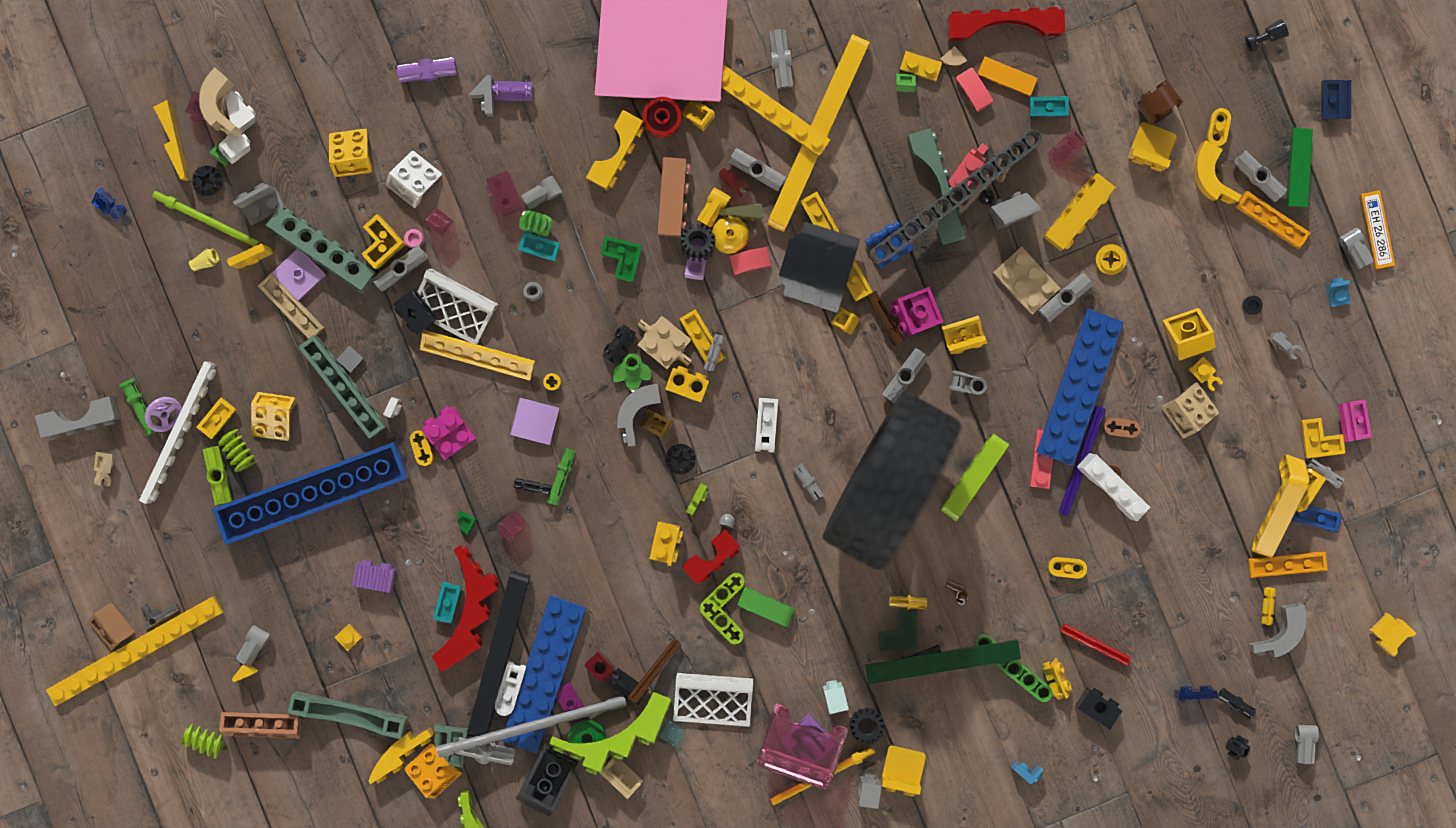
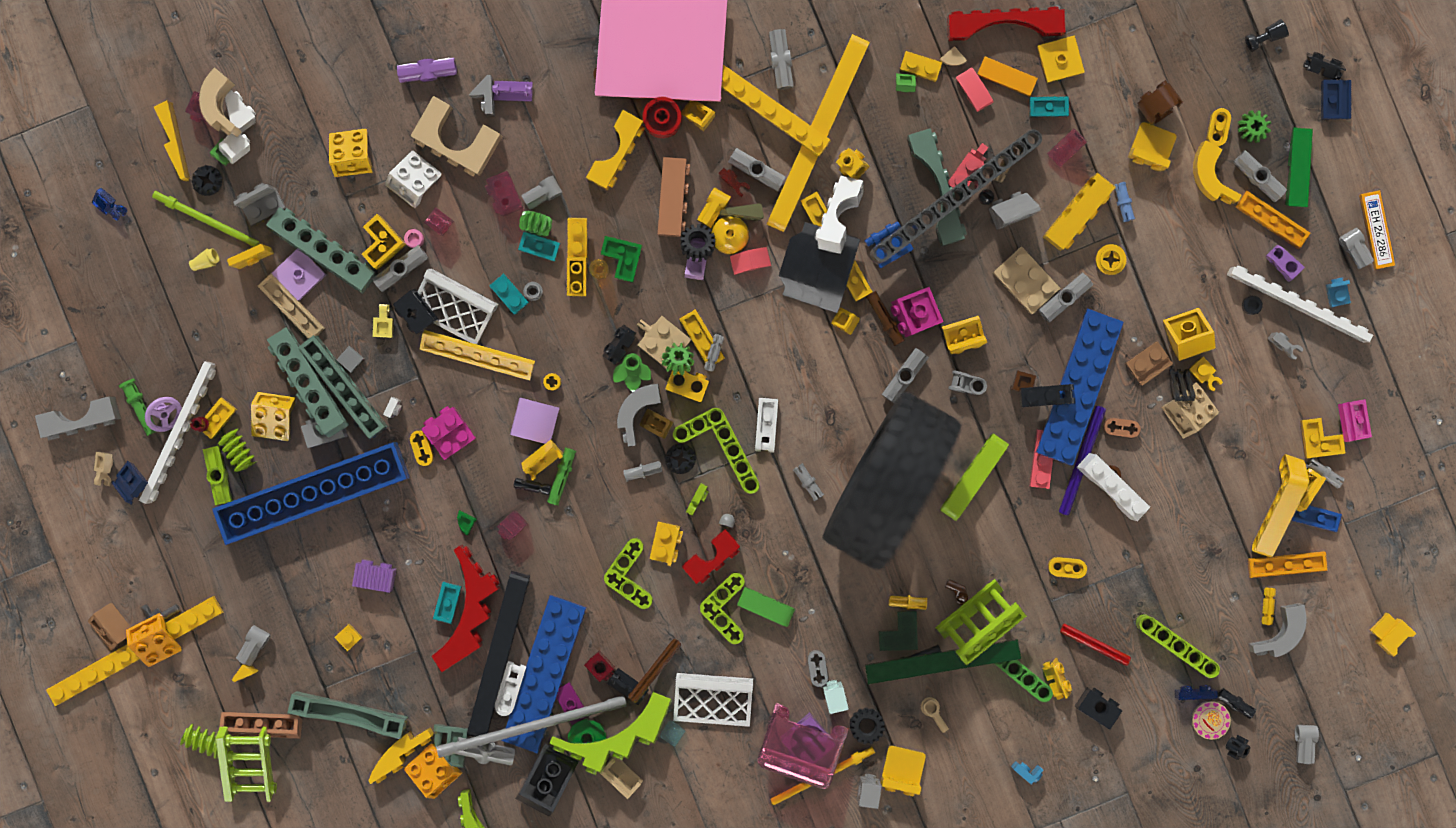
(129, 482): none -> dark blue plate
(151, 640): none -> light orange bracket
(203, 421): none -> dark red pin
(229, 772): none -> lime fence
(314, 438): none -> light grey brick
(335, 421): none -> sand green brick
(383, 325): none -> light yellow plate
(429, 133): none -> tan arch
(509, 294): none -> teal plate
(541, 459): none -> yellow hinge
(577, 257): none -> yellow slope
(597, 263): none -> clear yellow brick
(621, 572): none -> lime beam
(642, 471): none -> light grey axle
(678, 352): none -> bright green gear
(725, 444): none -> lime beam
(822, 667): none -> light grey beam
(846, 196): none -> white arch
(852, 163): none -> yellow brick
(931, 707): none -> tan plate
(991, 633): none -> lime fence
(1022, 380): none -> reddish brown panel
(1046, 395): none -> black plate
(1060, 59): none -> yellow plate
(1124, 202): none -> medium blue pin
(1149, 363): none -> medium nougat plate
(1186, 374): none -> black tile
(1186, 648): none -> lime beam
(1211, 720): none -> tan tile
(1256, 134): none -> bright green gear
(1284, 262): none -> medium lavender leg
(1307, 307): none -> white plate
(1317, 62): none -> black hinge

